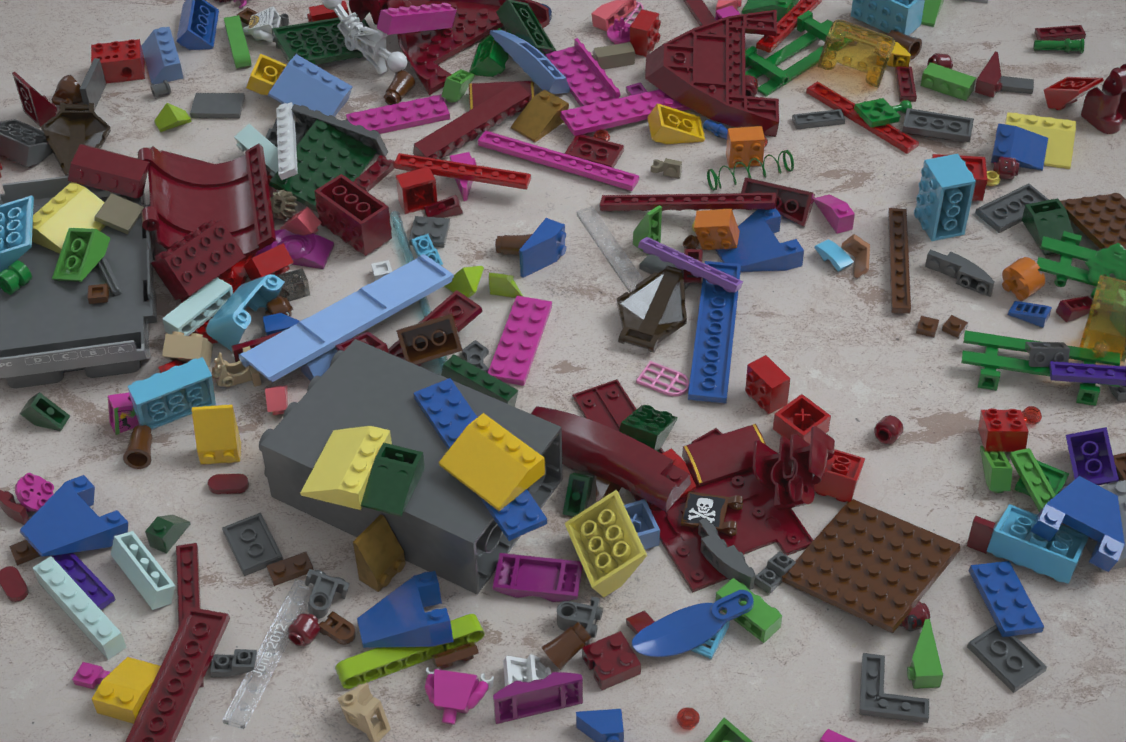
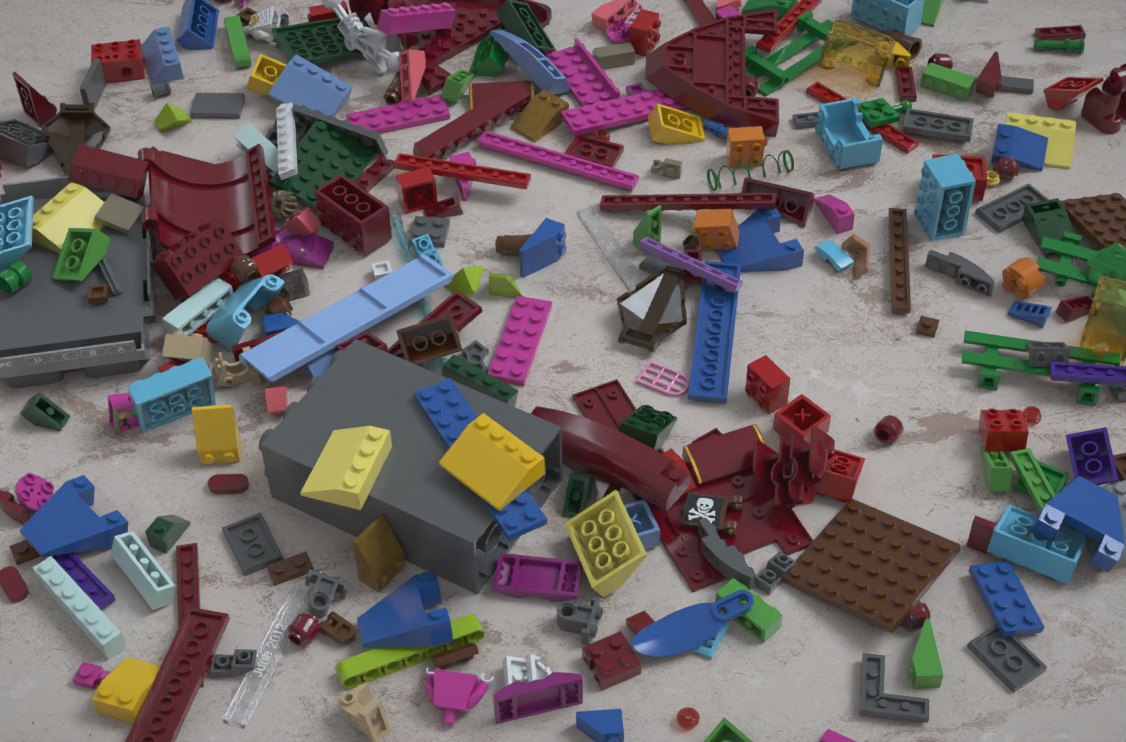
(67, 91): reddish brown piece -> none
(139, 448): reddish brown plant -> none
(244, 268): none -> reddish brown head
(393, 479): dark green slope -> none
(411, 72): none -> coral slope
(566, 645): reddish brown plant -> none
(846, 135): none -> medium azure windscreen
(955, 326): reddish brown plate -> none

